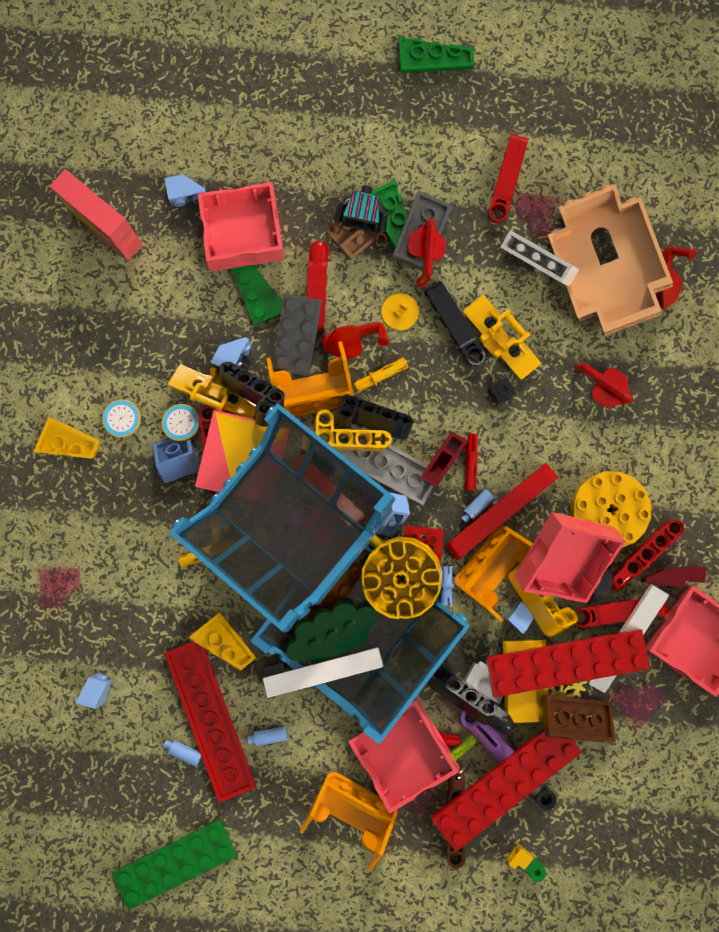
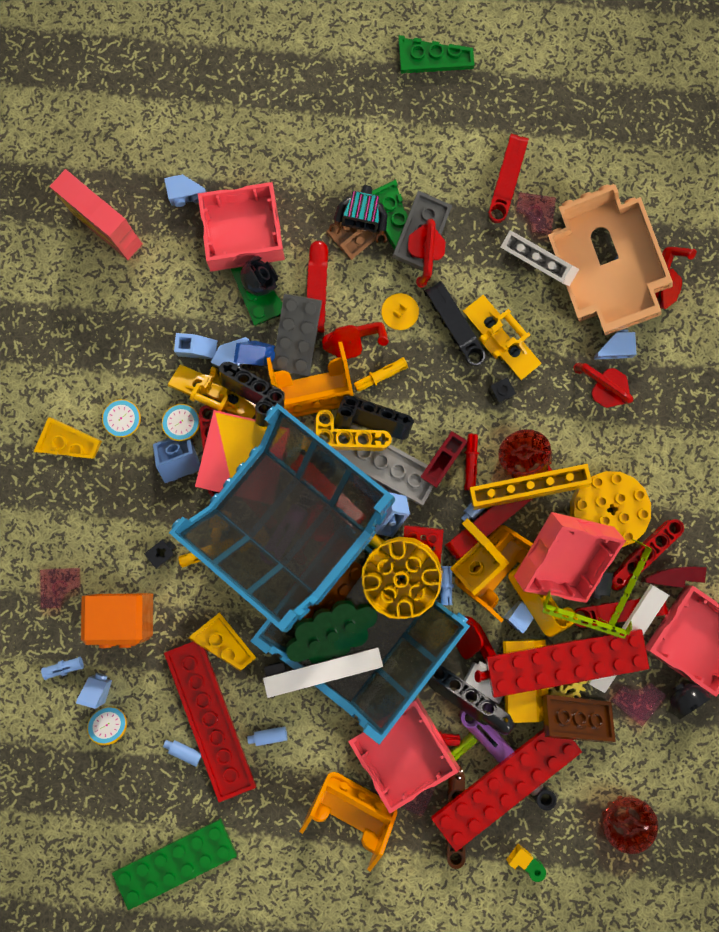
(62, 668): none -> light blue pin
(107, 726): none -> piece
(116, 619): none -> orange plate
(153, 553): none -> black brick
(194, 346): none -> light blue slope
(254, 353): none -> blue slope
(258, 277): none -> black cylinder
(473, 642): none -> red piece
(481, 554): none -> yellow bracket
(525, 449): none -> clear red gear
(530, 486): none -> yellow brick
(582, 618): none -> lime piece
(618, 346): none -> light blue slope
(632, 581): none -> lime piece
(640, 833): none -> clear red gear
(687, 699): none -> black cylinder

